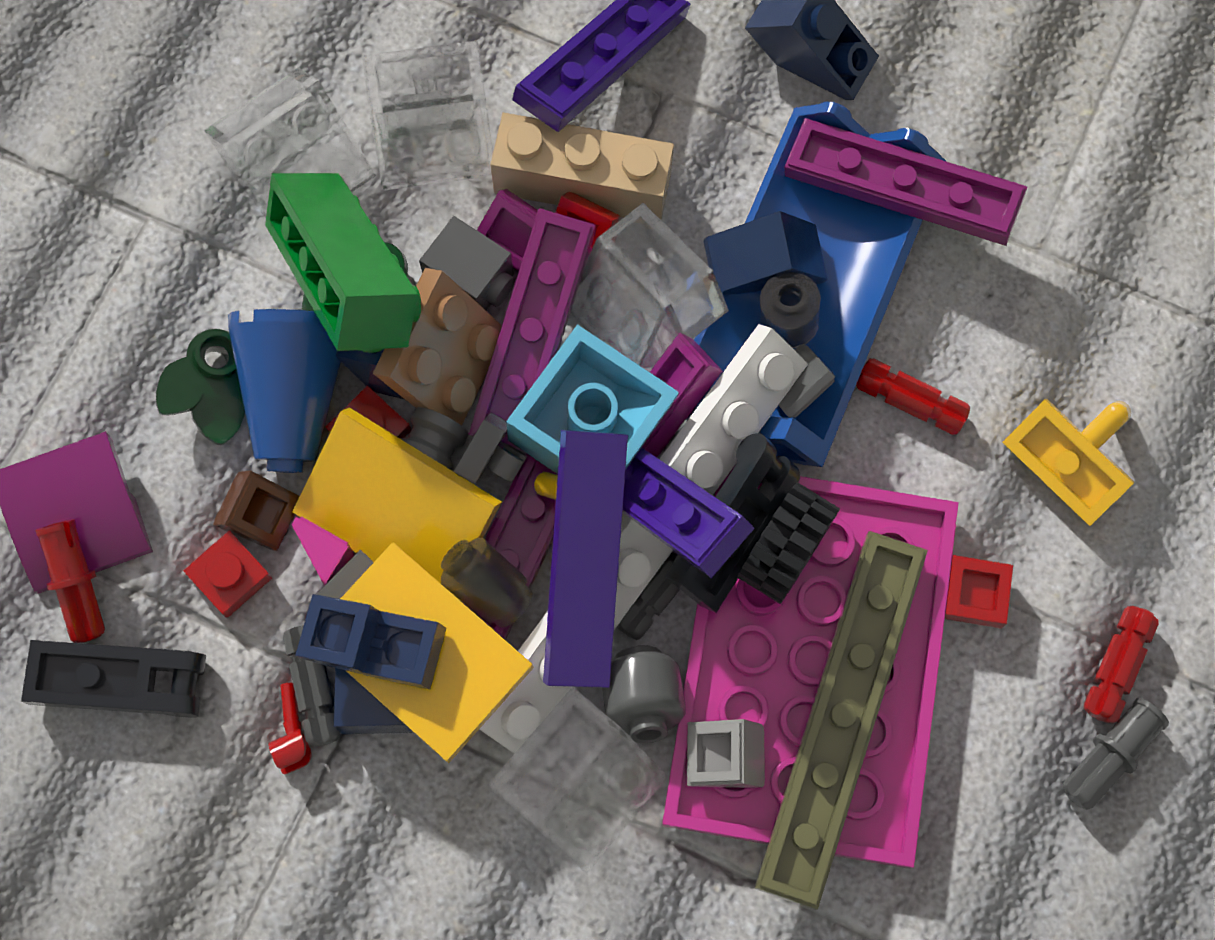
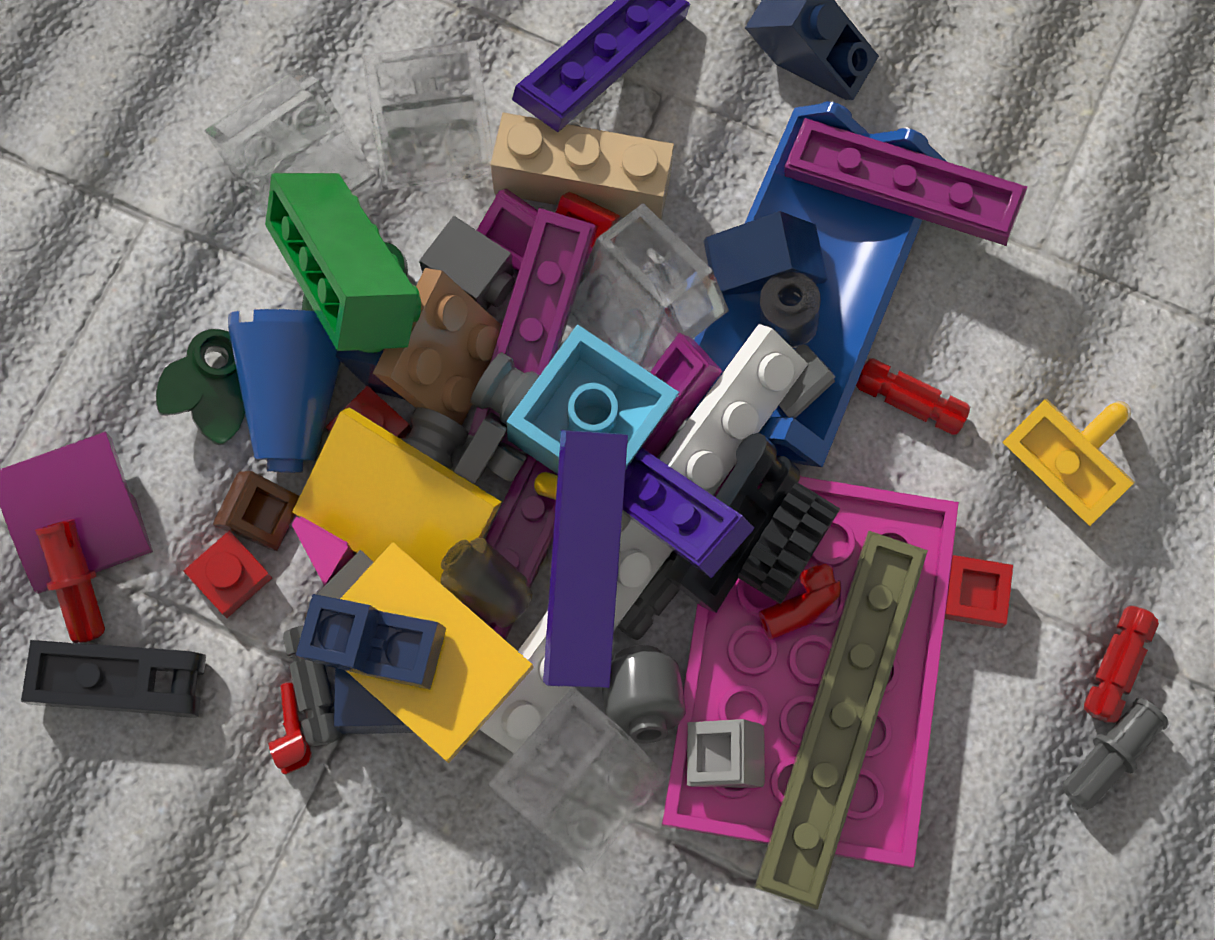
(502, 387): none -> dark grey wheel
(805, 608): none -> red arm

